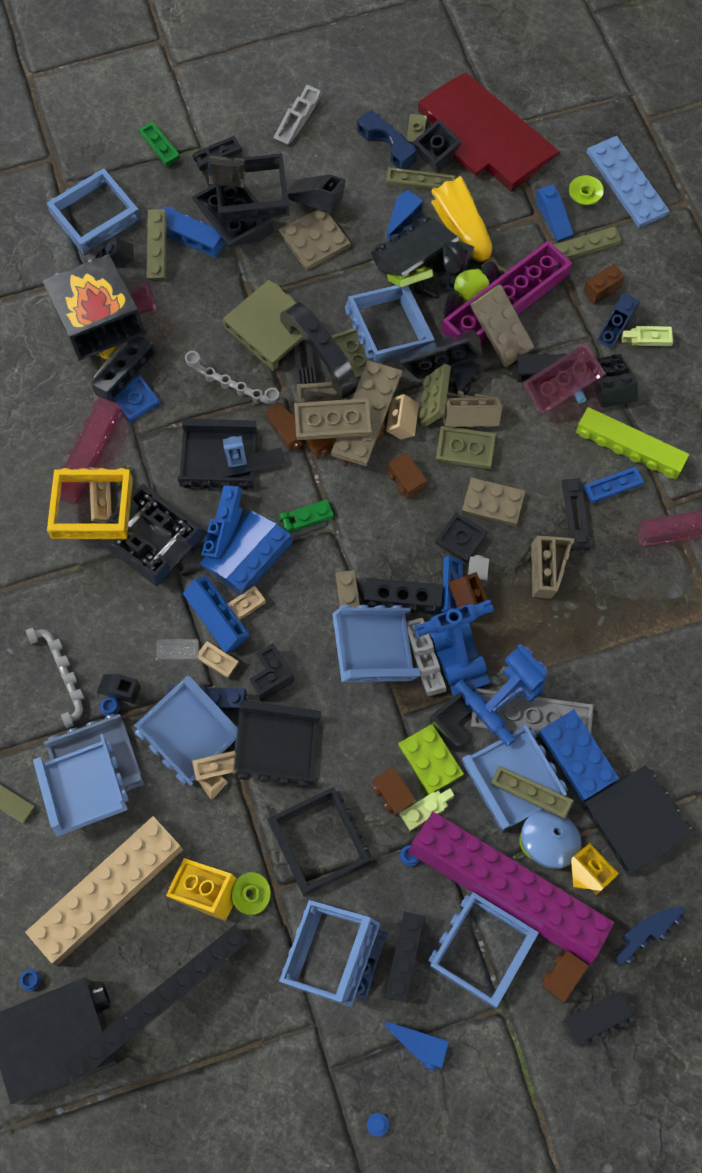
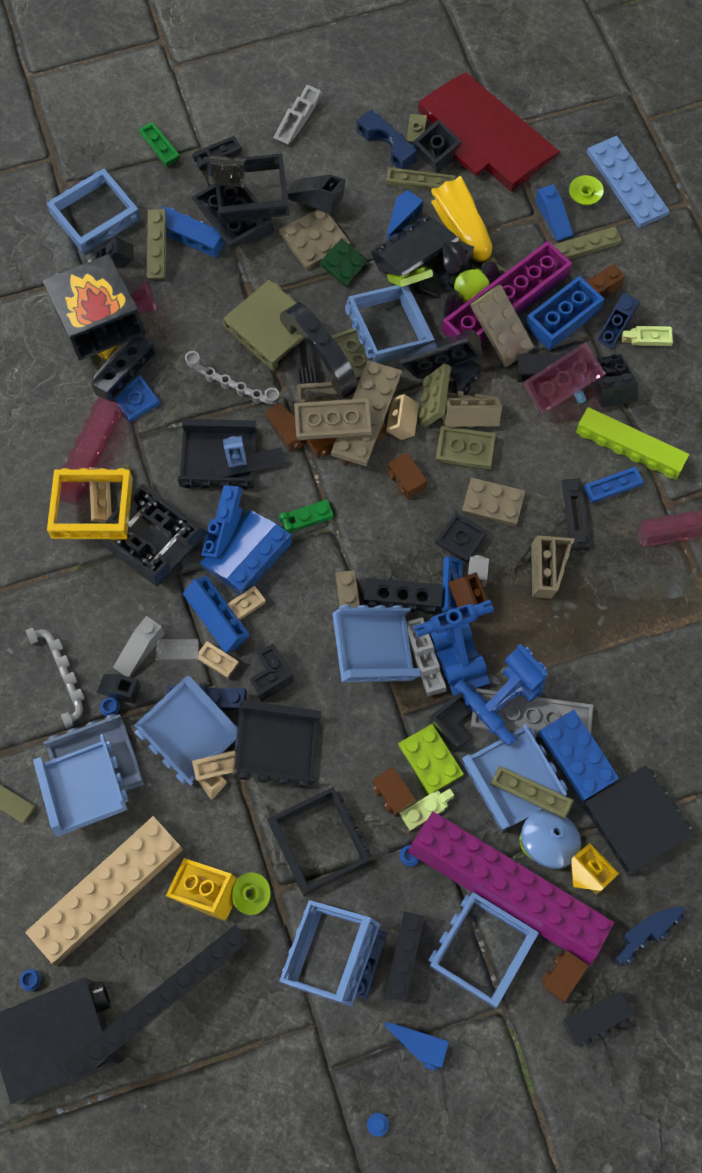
(138, 646): none -> light grey slope
(343, 262): none -> dark green plate
(564, 313): none -> blue brick

